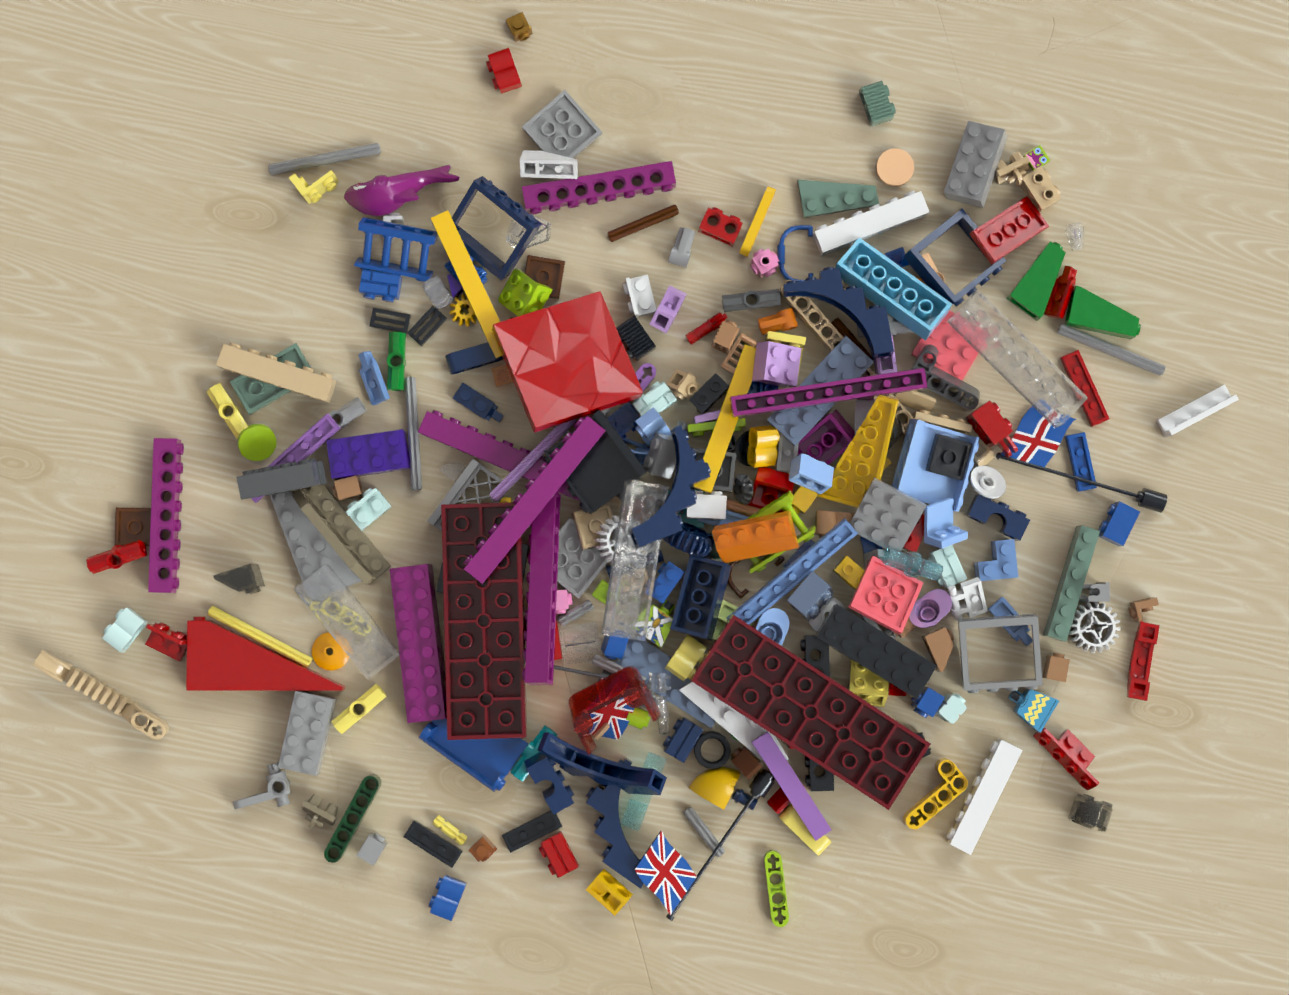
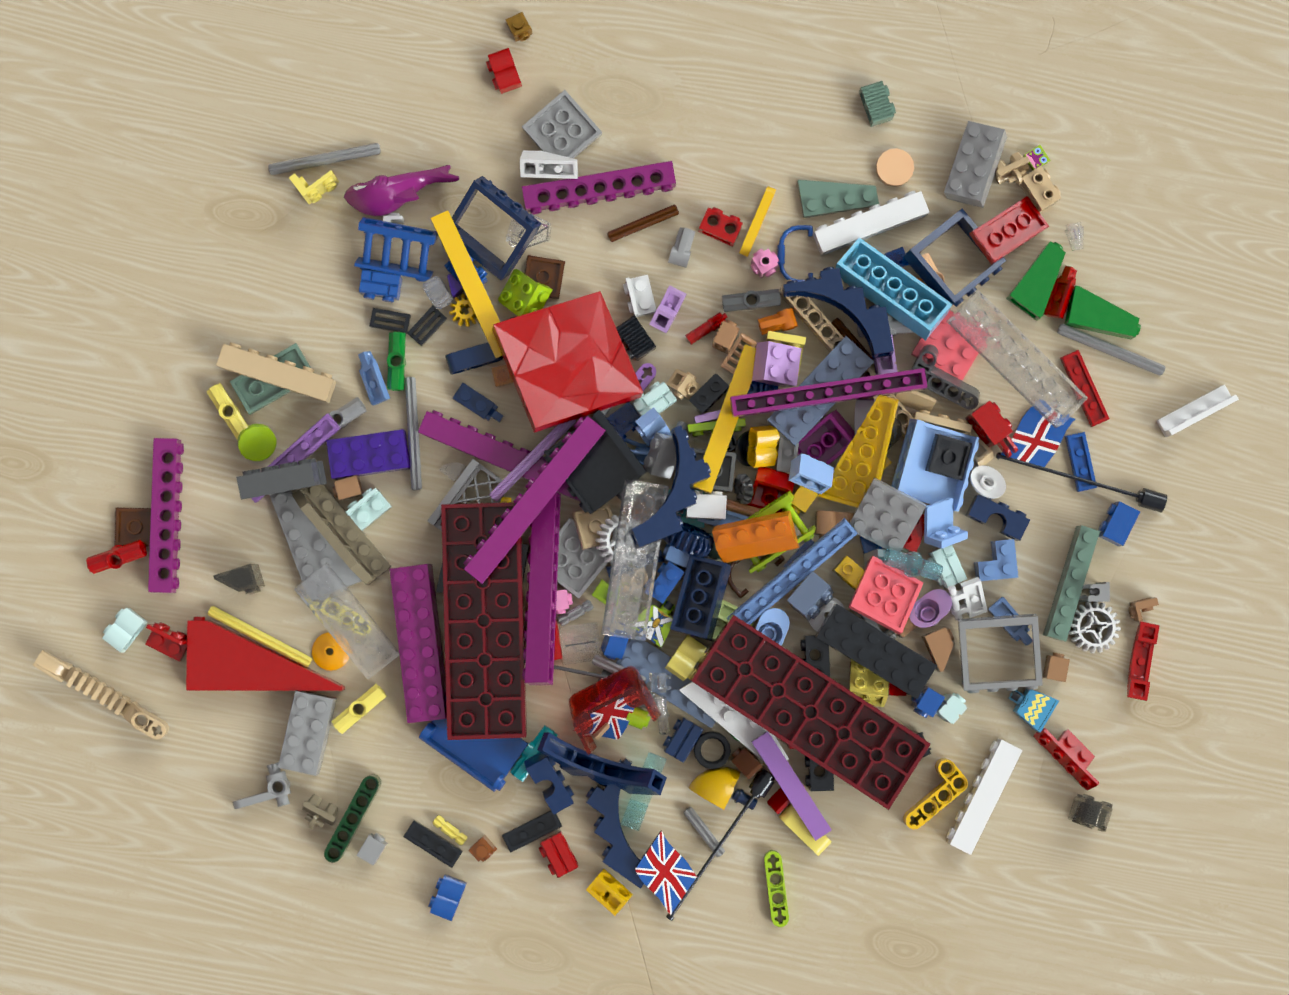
(676, 556): none -> medium blue brick

